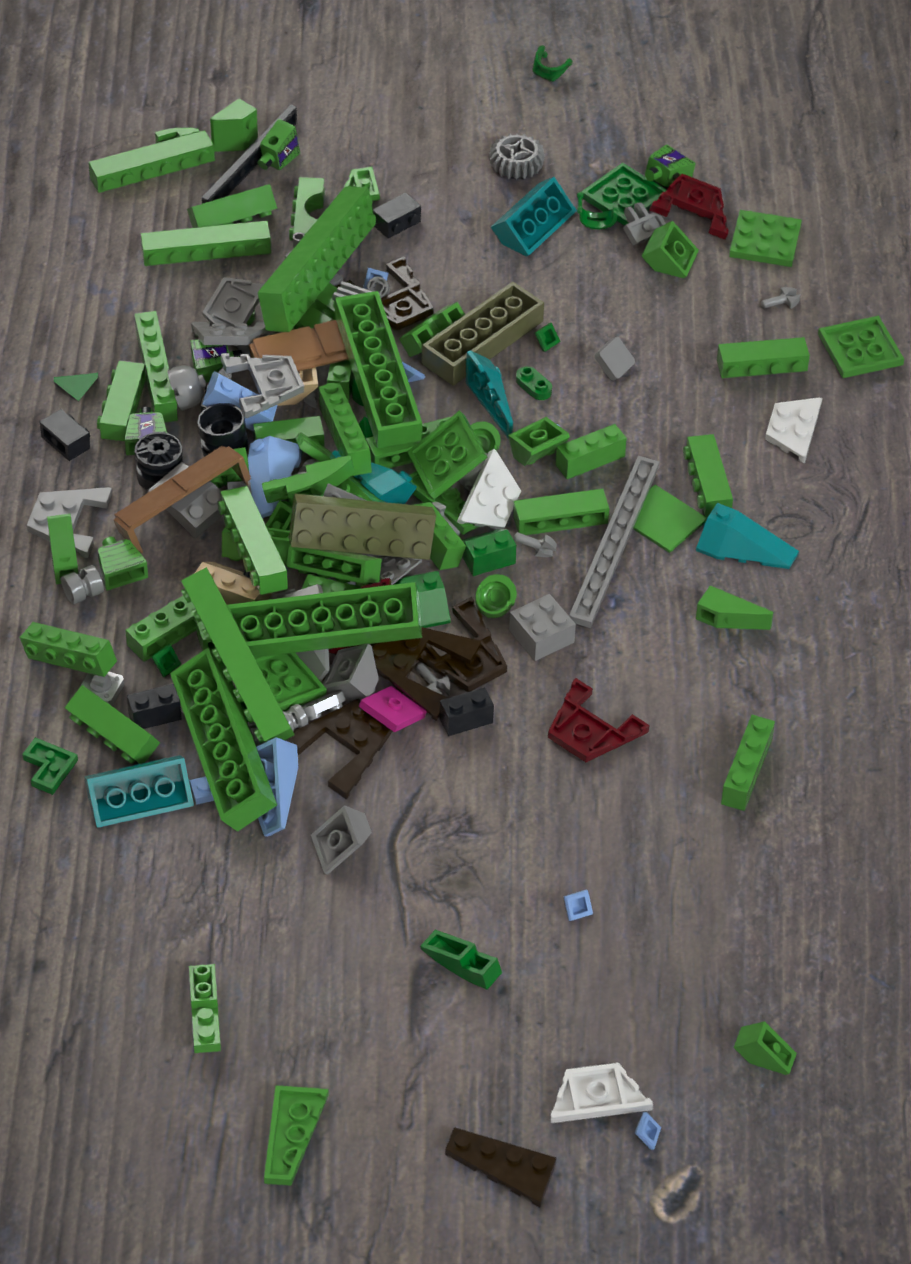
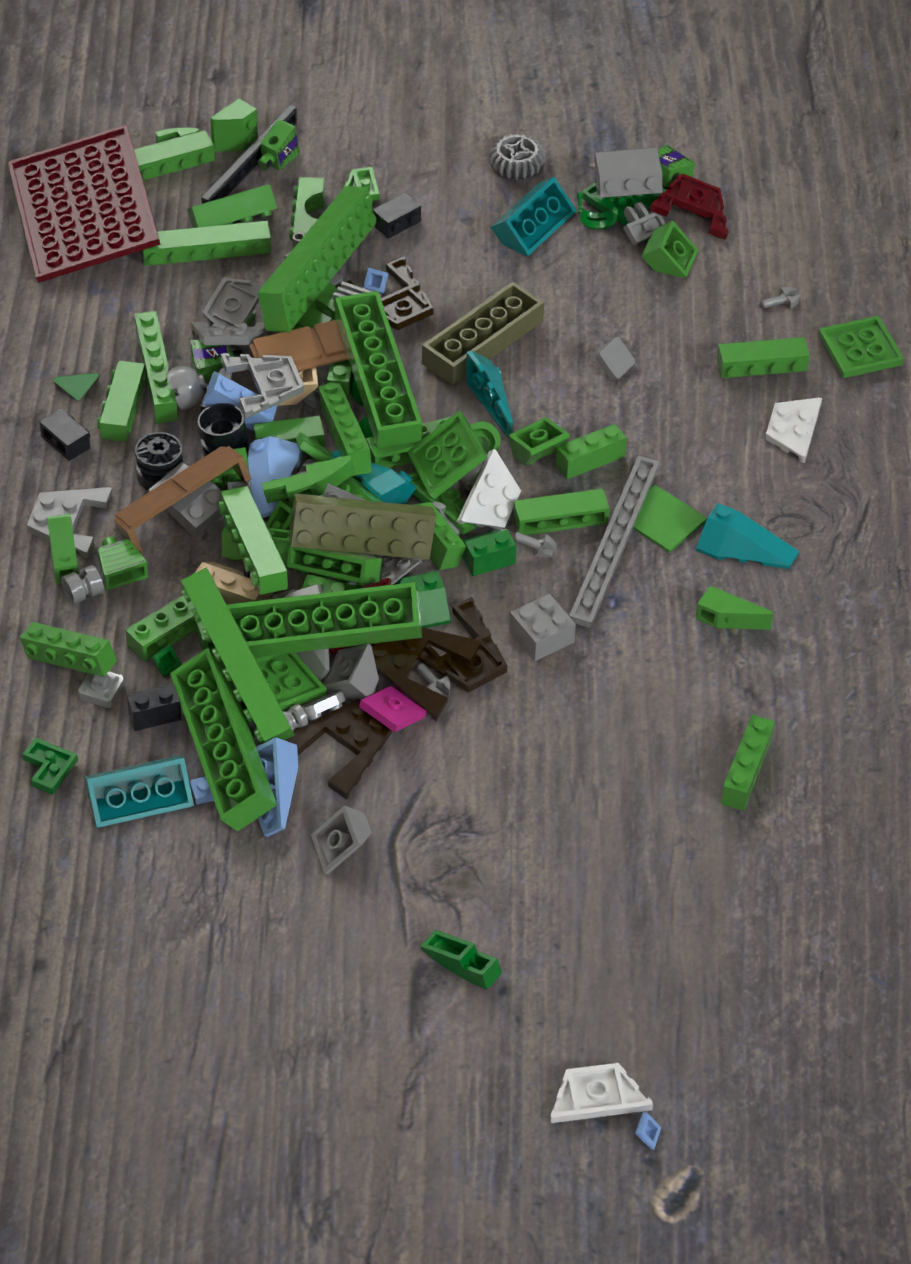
(83, 203): none -> plate
(112, 725): bright green brick -> none
(141, 425): torso -> none
(204, 1008): bright green slope -> none
(291, 1128): bright green wing -> none
(379, 284): light grey wheel -> none
(412, 374): light blue slope -> none
(430, 327): bright green arch -> none
(466, 711): black brick -> none
(495, 596): bright green helmet -> none
(513, 1166): dark brown wing -> none
(534, 383): green plate -> none
(547, 337): green slope -> none
(548, 73): green helmet -> none
(578, 905): light blue slope -> none
(586, 733): dark red wing -> none
(628, 172): none -> light grey slope
(707, 473): bright green brick -> none
(765, 238): bright green plate -> none
(765, 1048): bright green slope -> none

